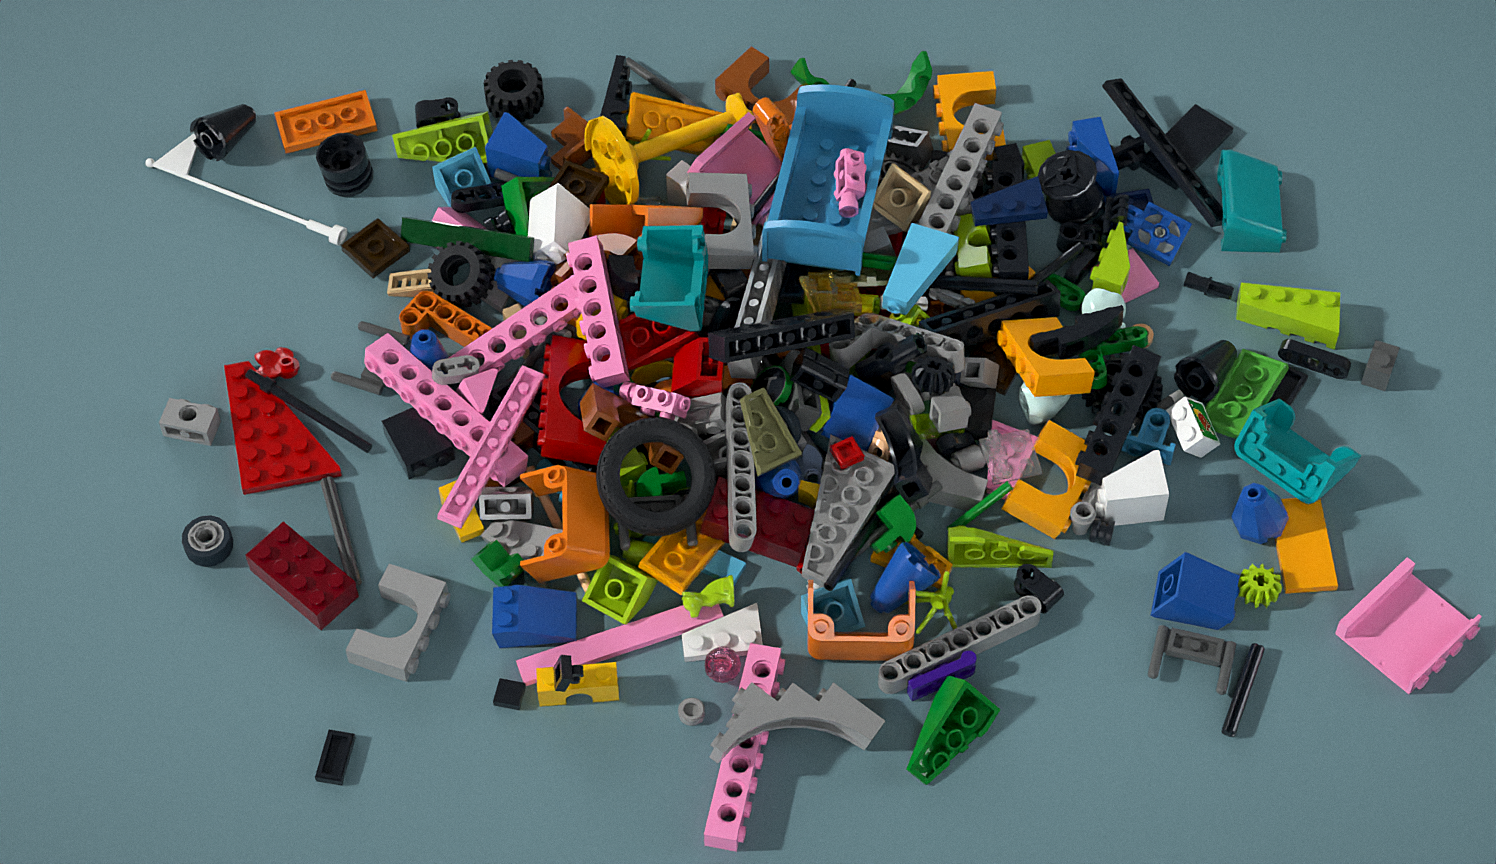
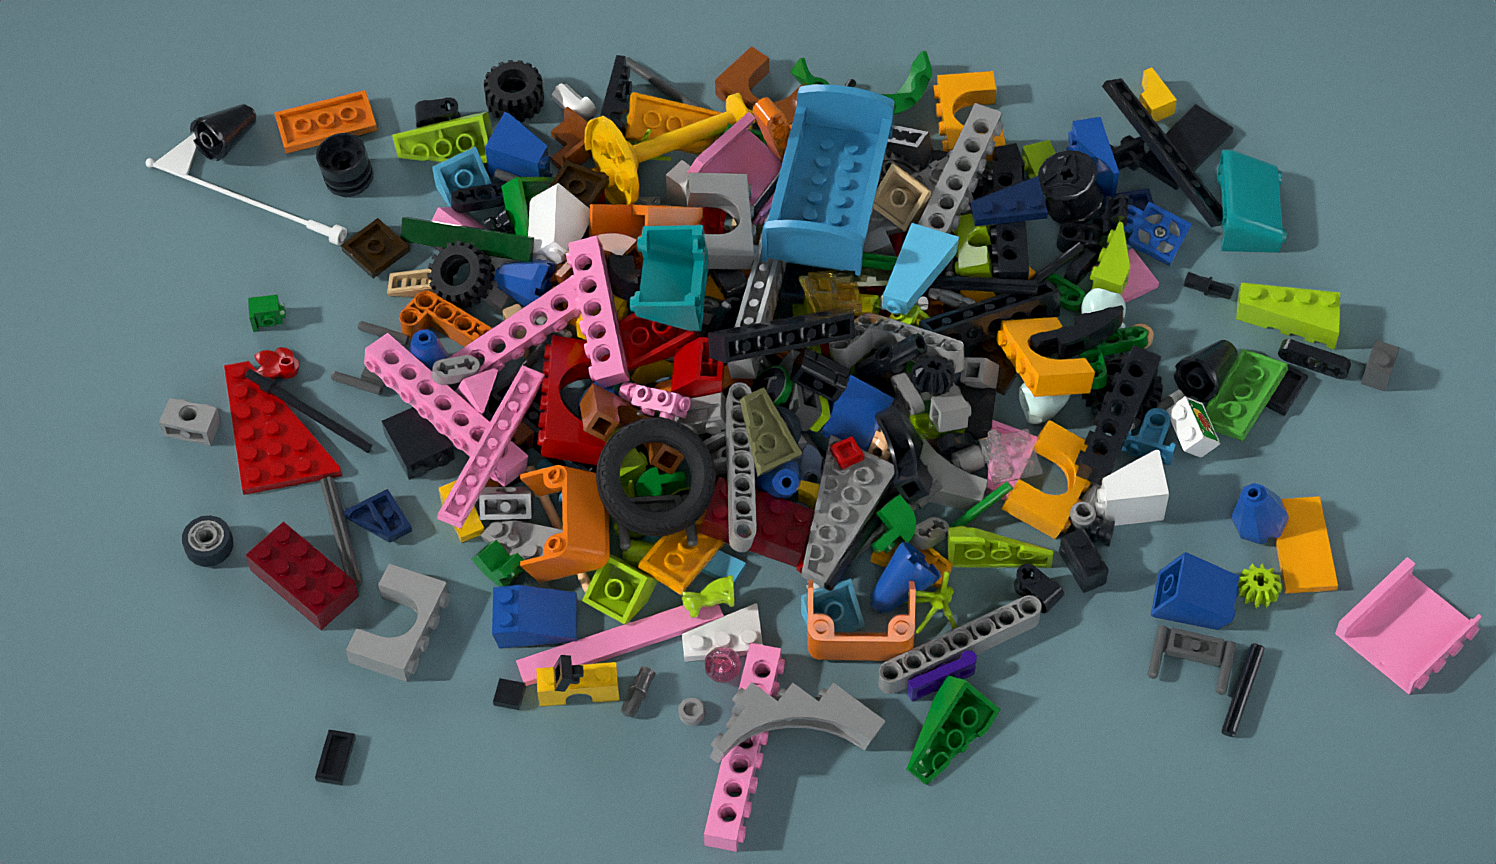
(265, 311): none -> green brick
(380, 516): none -> dark blue wing
(566, 96): none -> white piece
(637, 691): none -> dark grey axle
(850, 181): bright pink brick -> none
(929, 533): none -> light grey beam
(1083, 560): none -> black brick
(1156, 96): none -> yellow arch
(1287, 457): teal windscreen -> none

